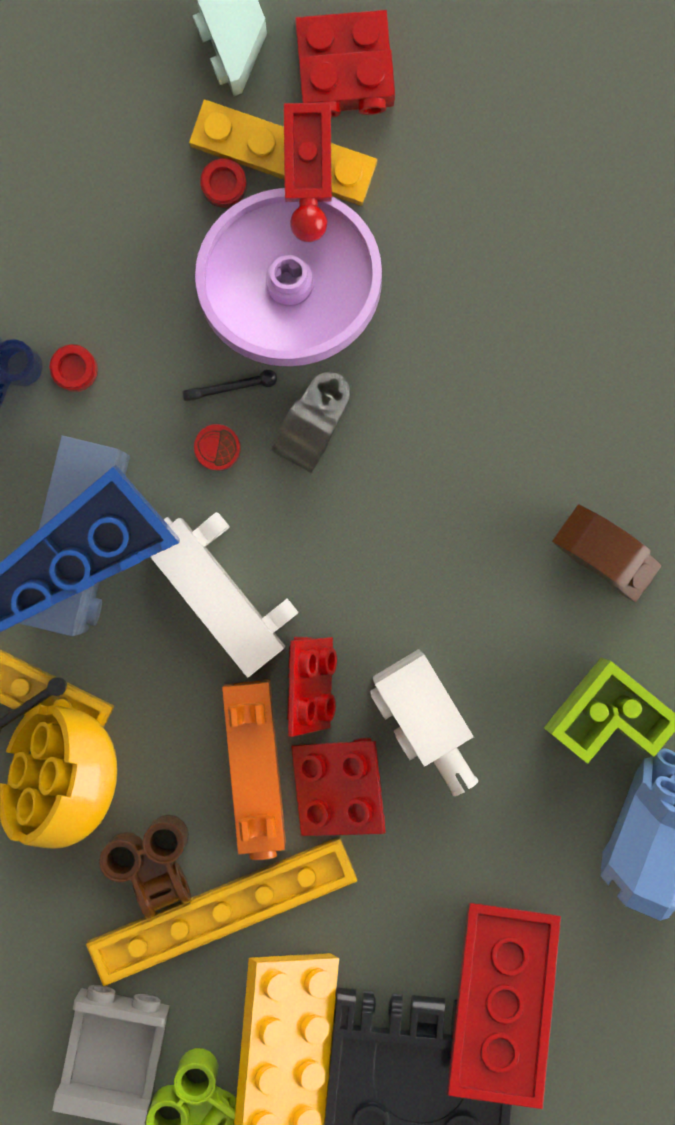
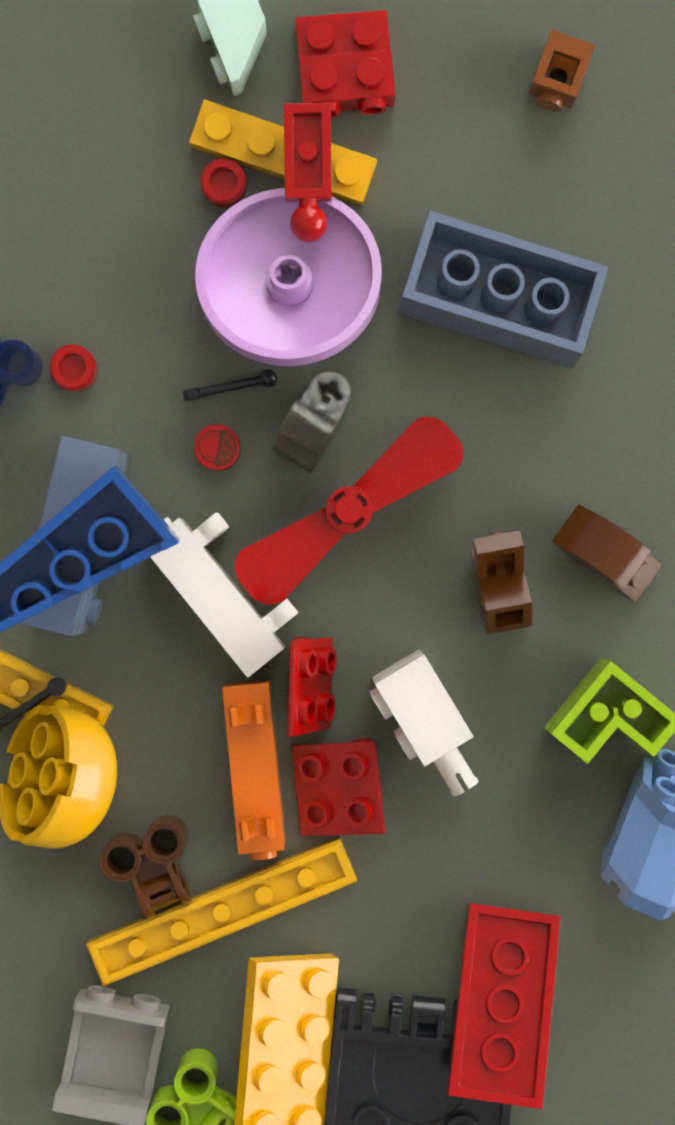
(283, 559): none -> red piece
(501, 581): none -> reddish brown brick
(503, 290): none -> sand blue brick
(565, 57): none -> dark orange brick

